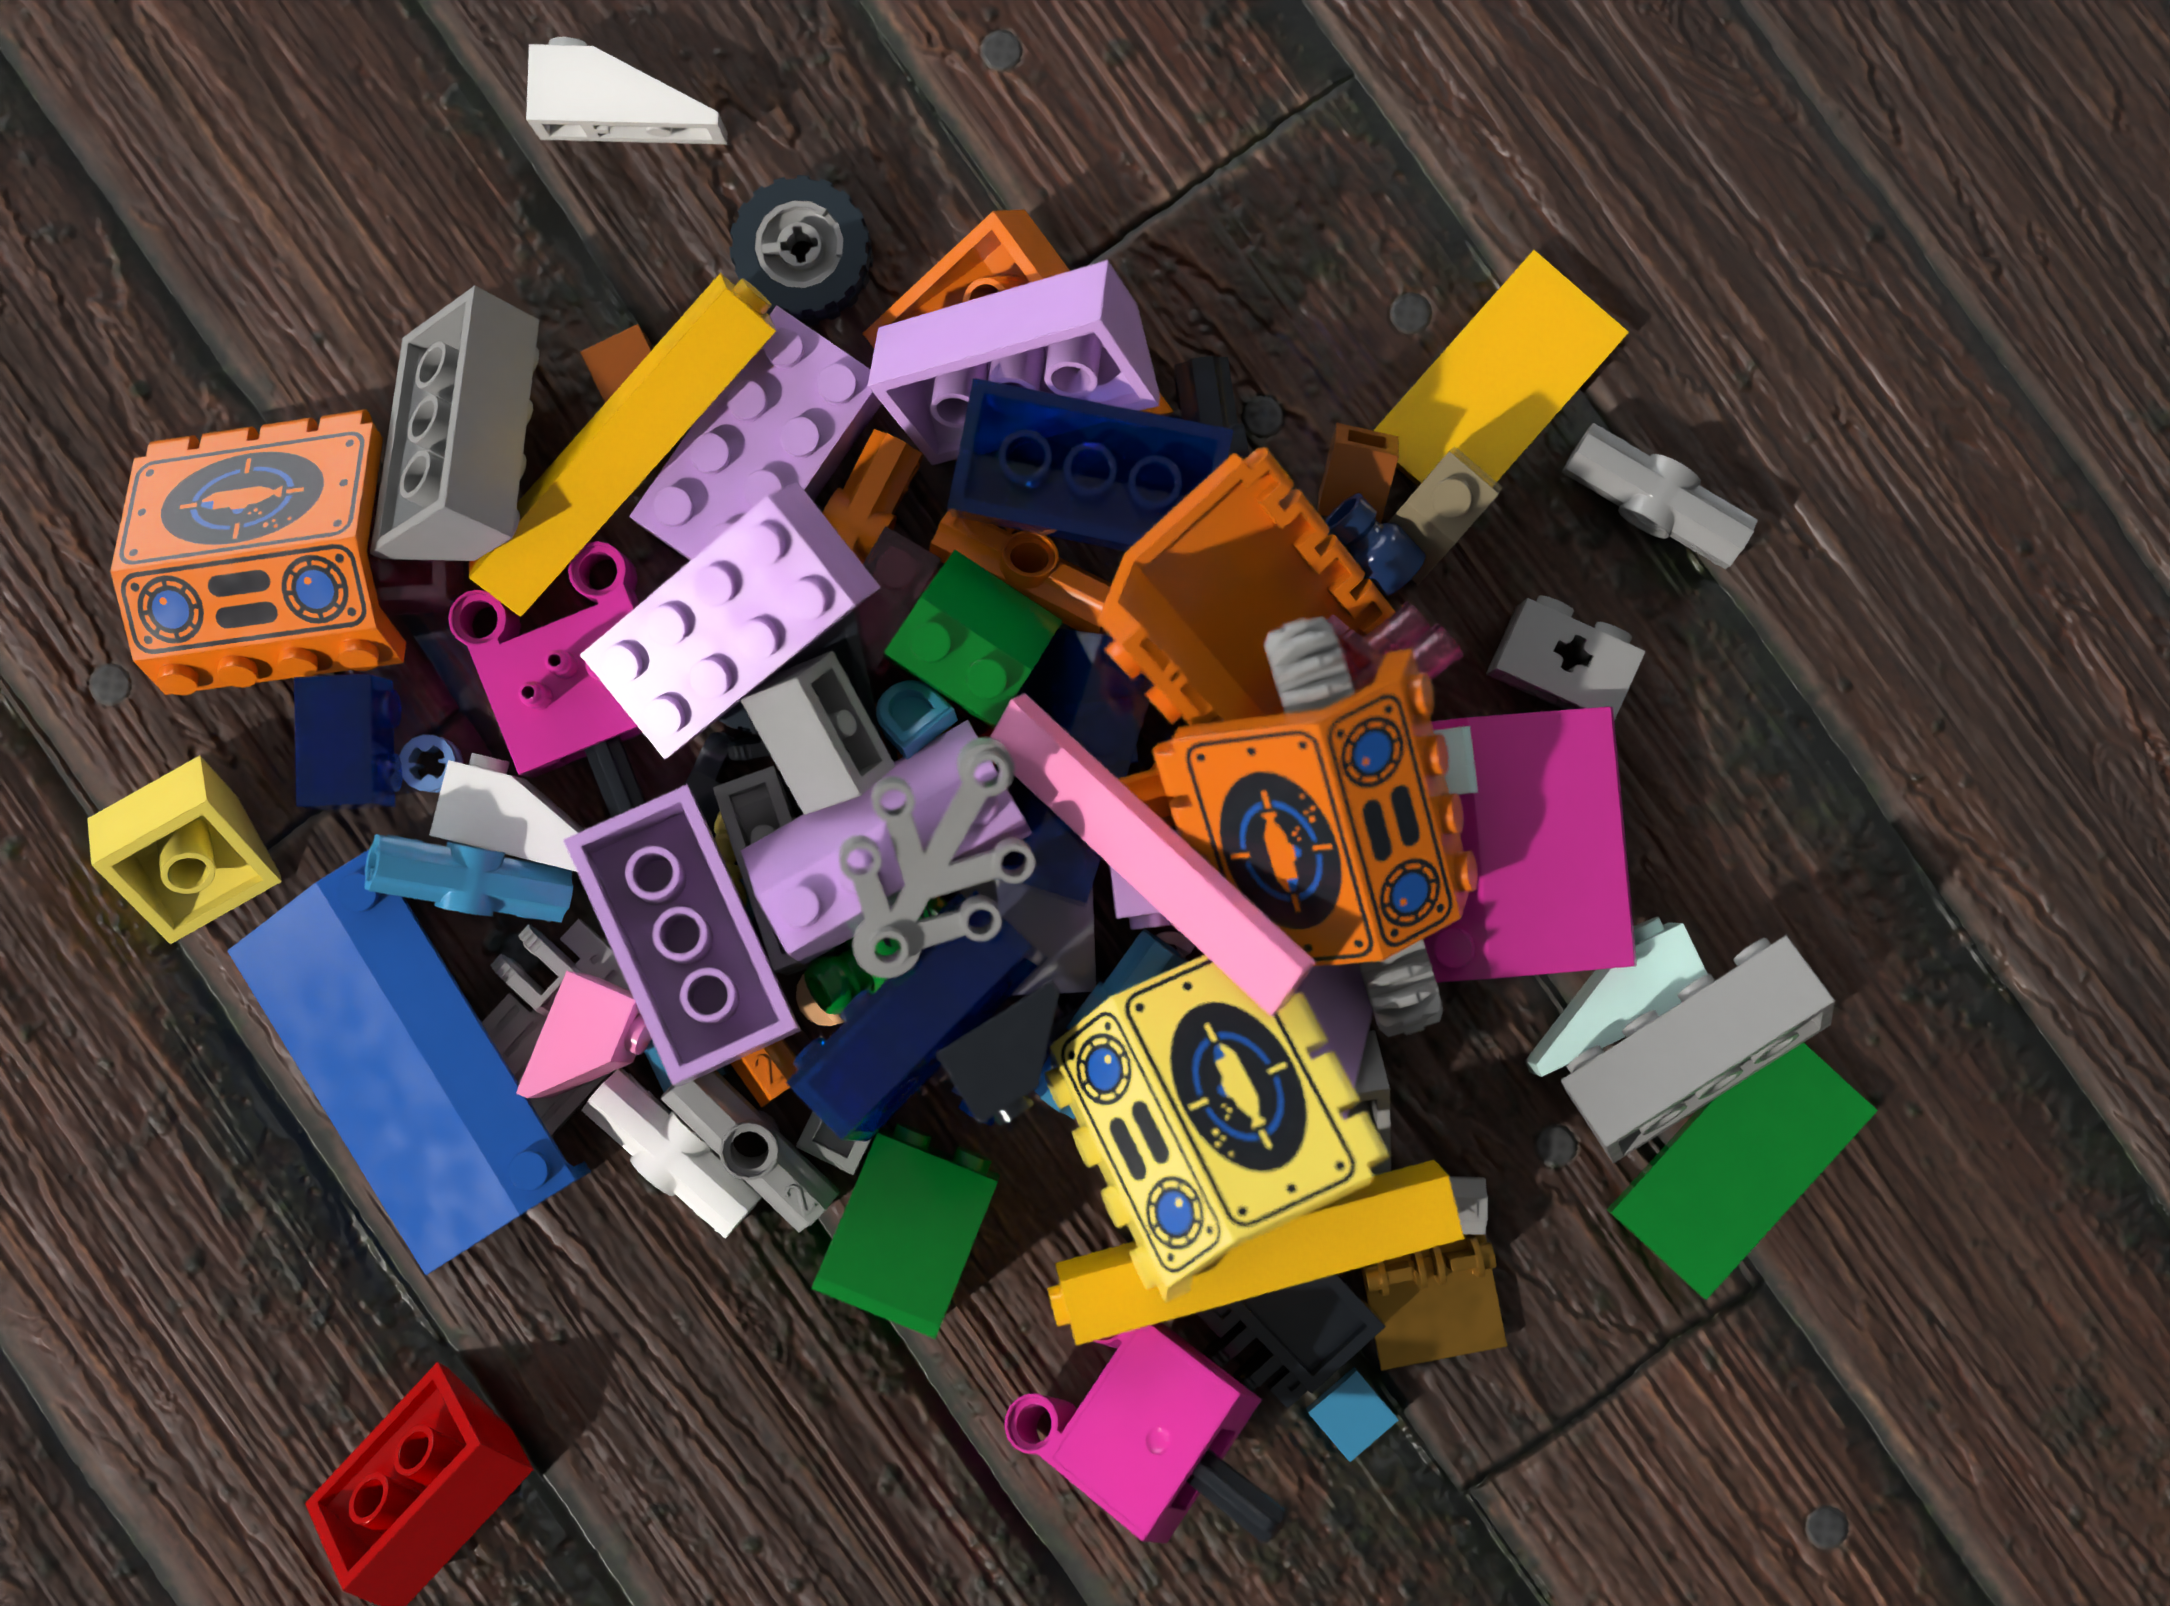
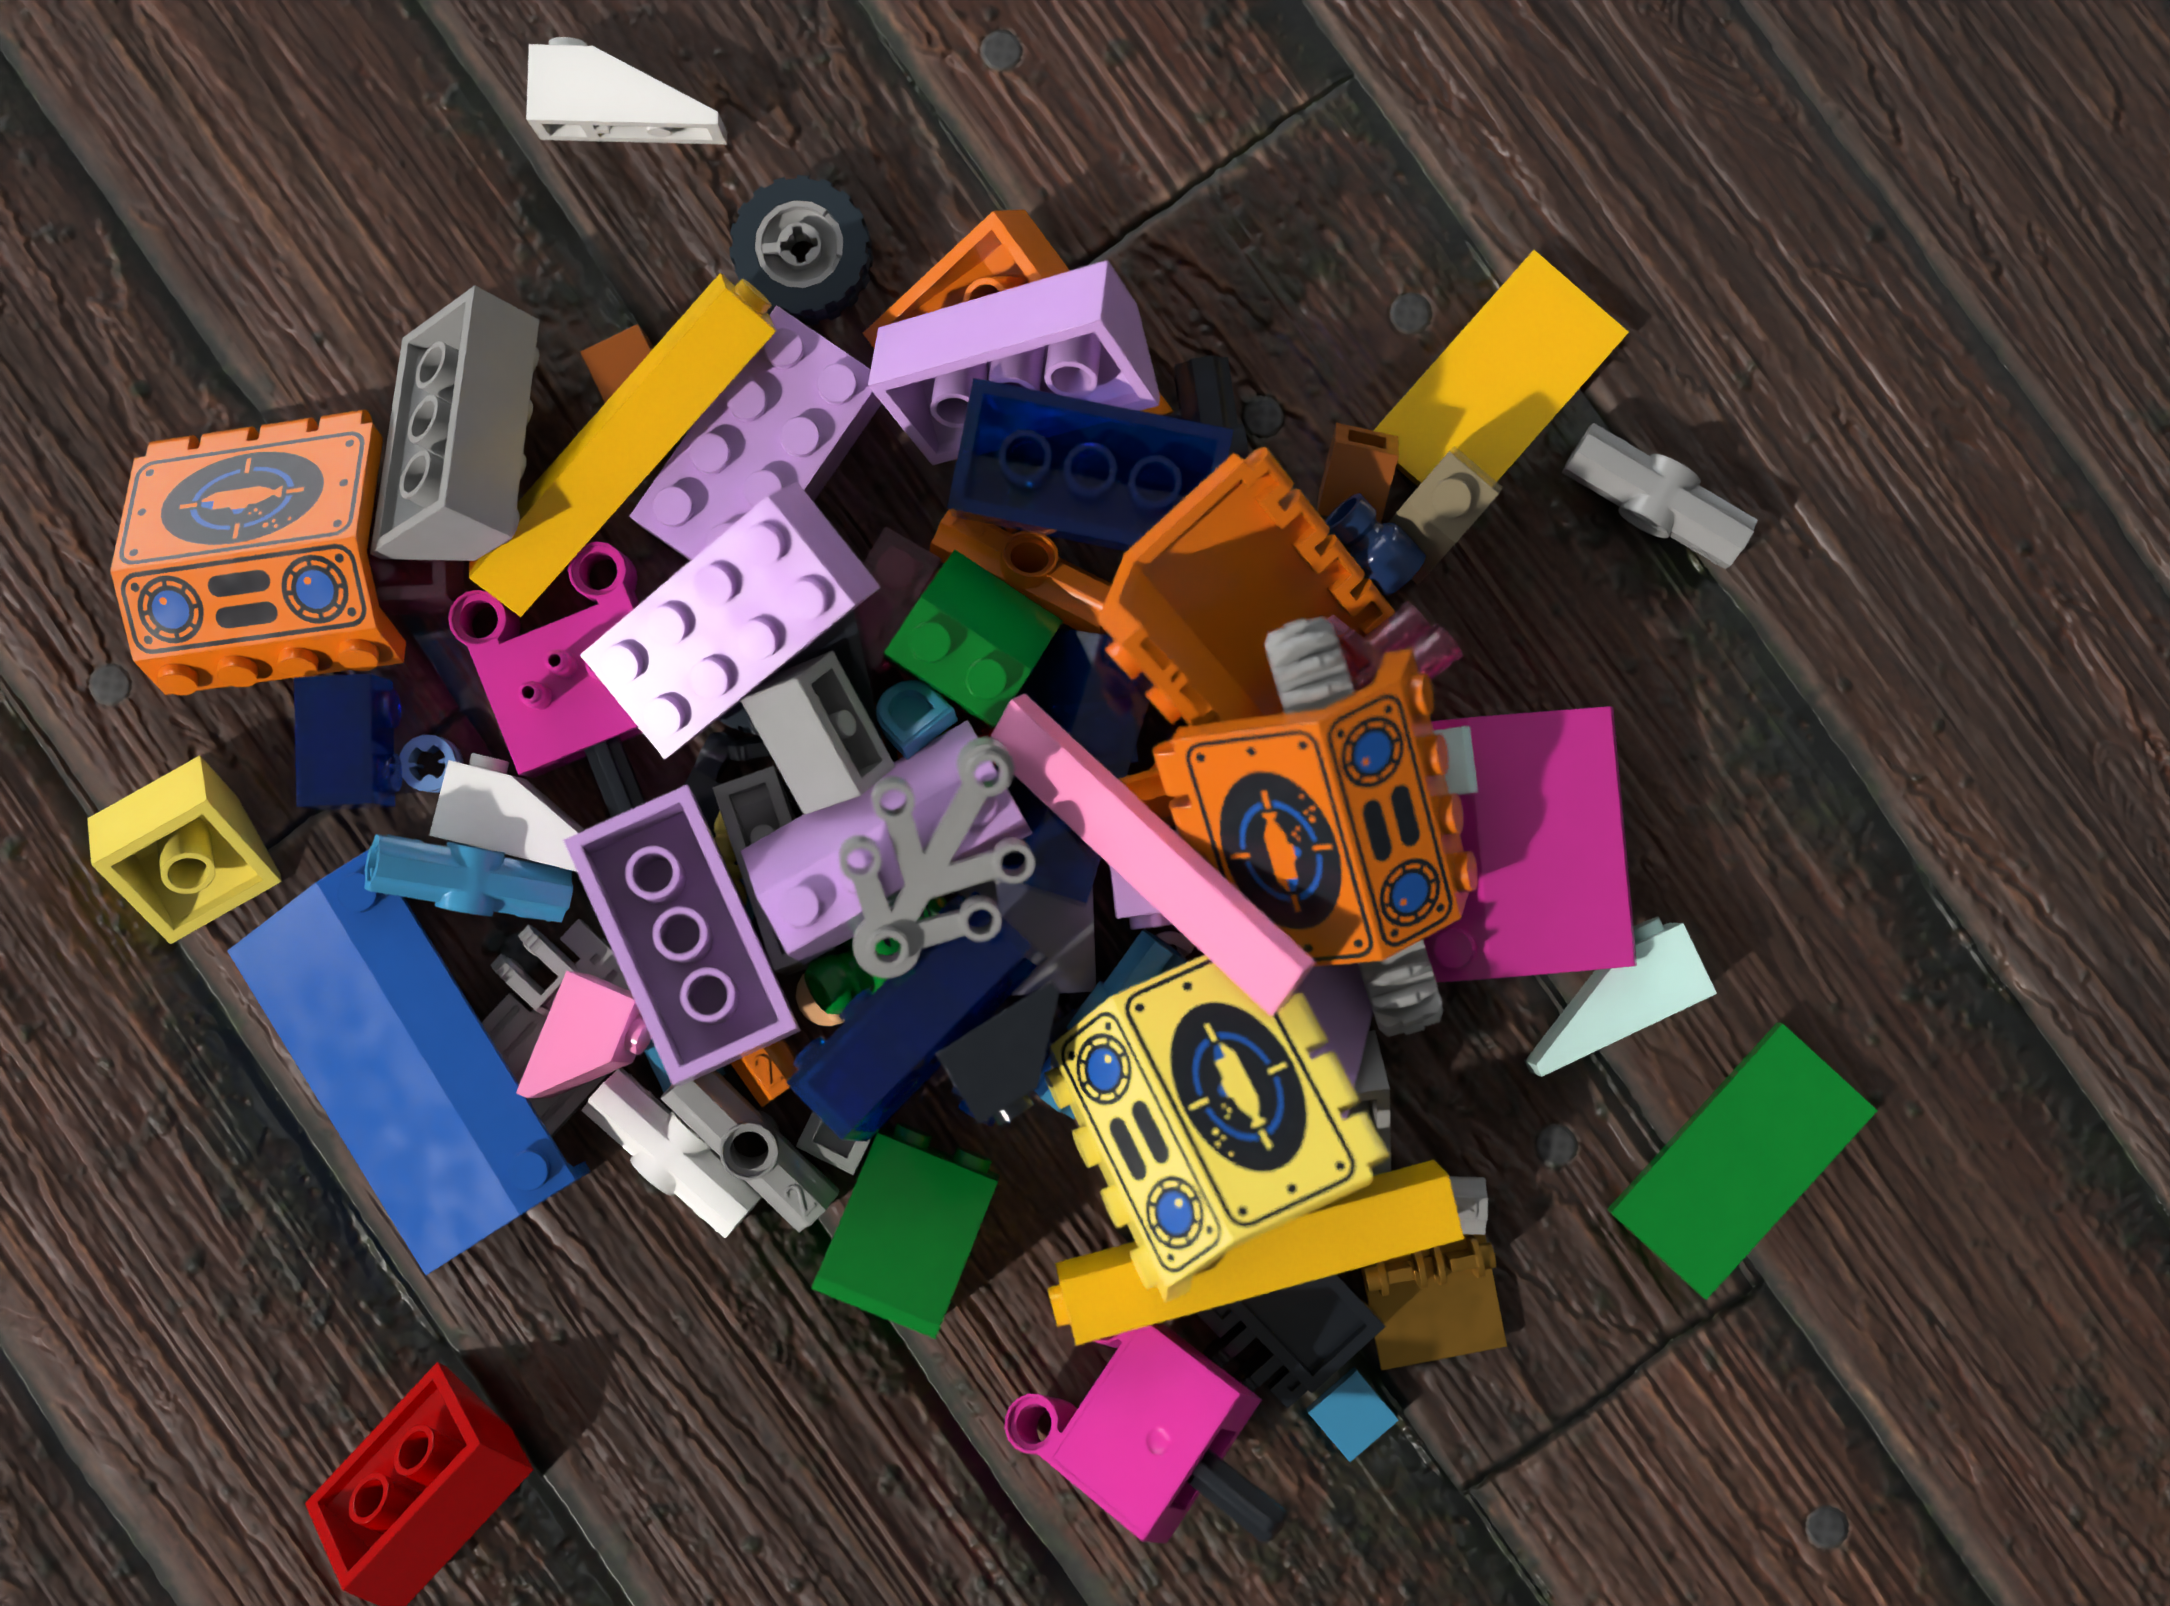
(873, 492): orange piece -> none
(1529, 664): light grey brick -> none
(1698, 1047): light grey slope -> none

